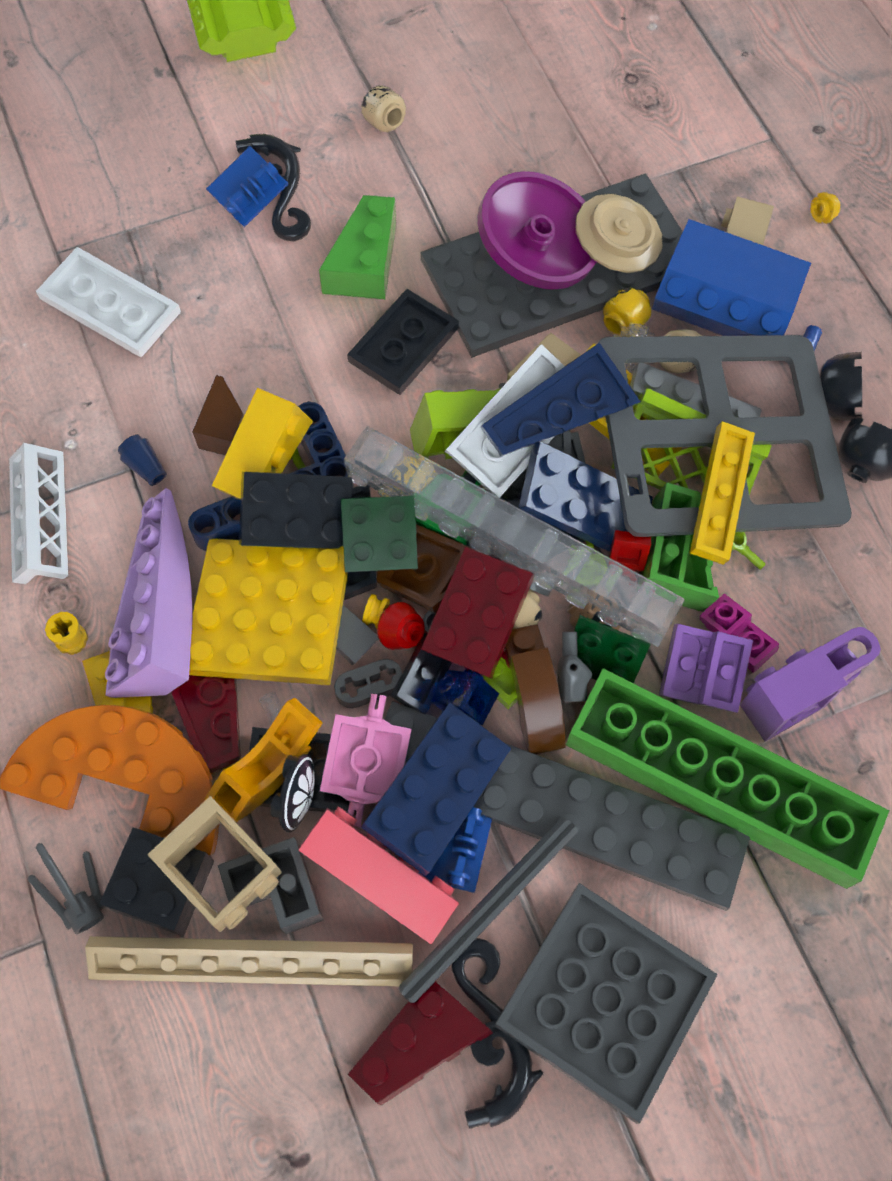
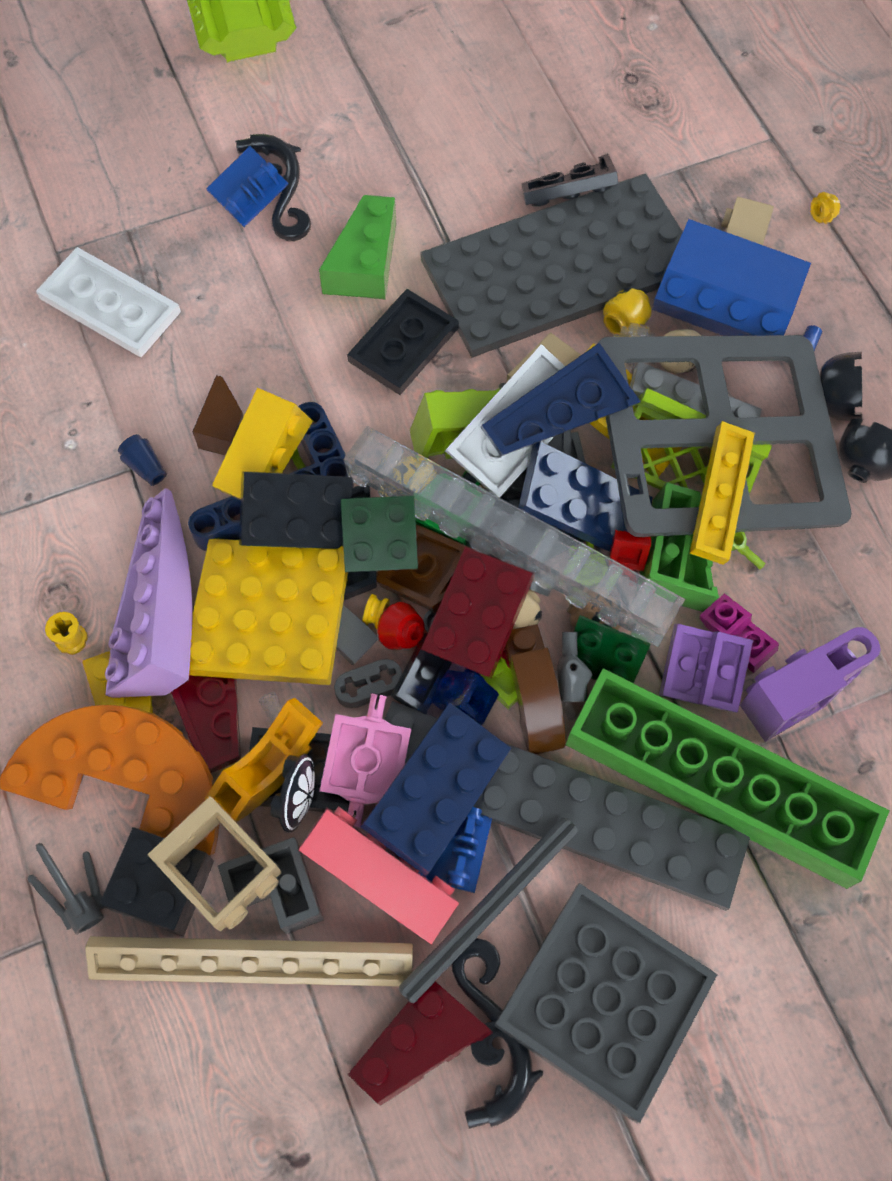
(26, 518): white fence -> none
(383, 108): tan head -> none
(531, 230): magenta dish -> none
(569, 186): none -> black wing
(618, 233): tan piece -> none

